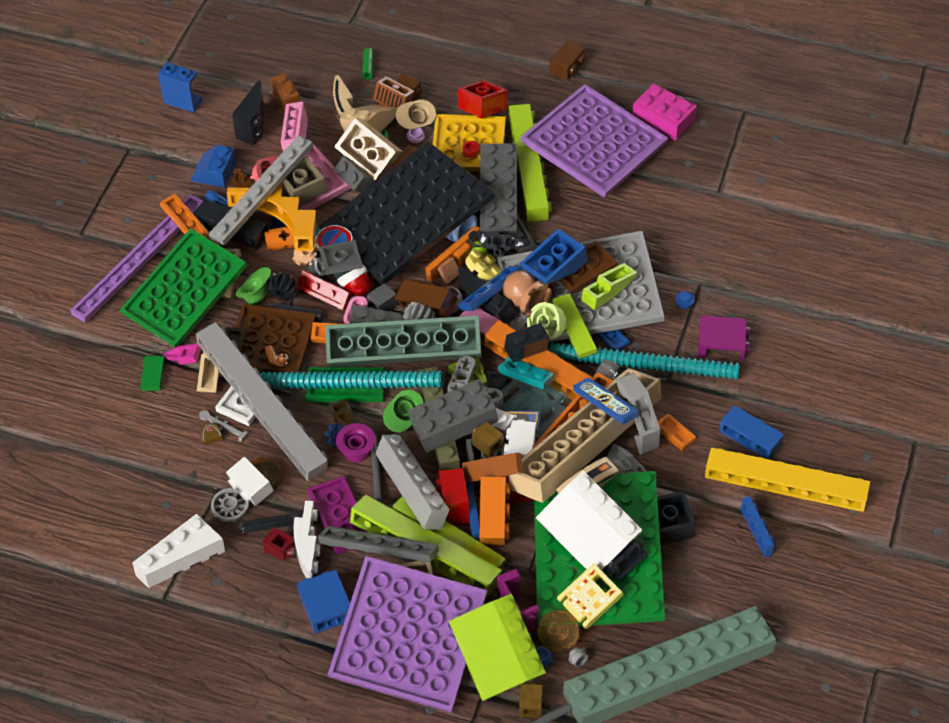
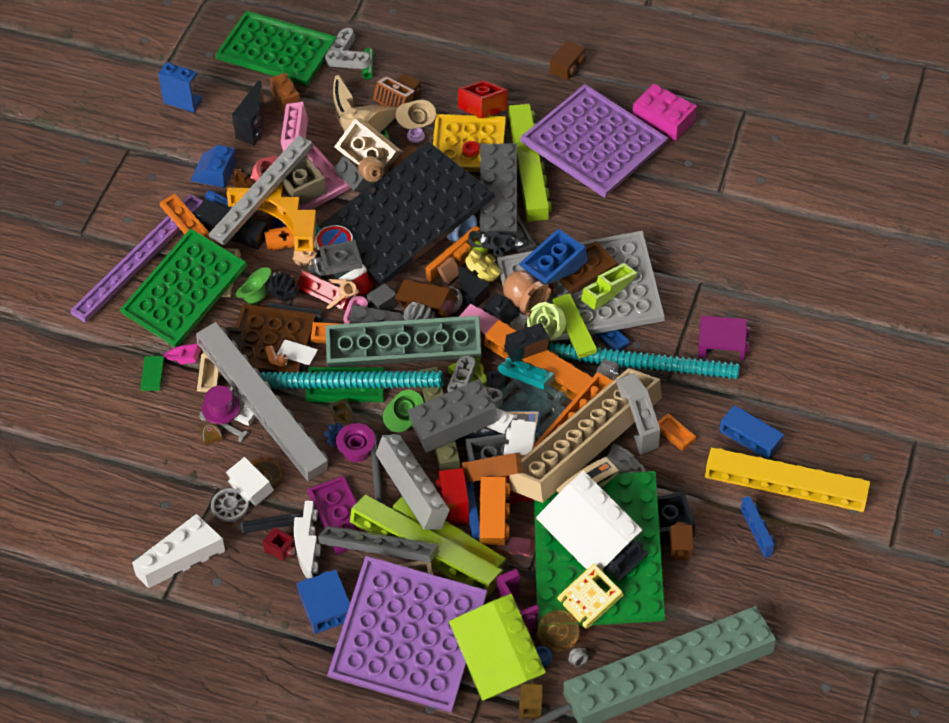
(220, 405): none -> magenta piece
(275, 47): none -> green plate
(297, 352): none -> white sticker
(336, 56): none -> light grey beam
(345, 290): none -> light nougat plant
(371, 169): none -> medium nougat head
(487, 290): blue tile -> none
(487, 439): pearl gold brick -> none
(520, 546): none -> clear pink tile
(606, 400): tile -> none
(680, 542): none -> reddish brown slope
(685, 300): blue plate -> none

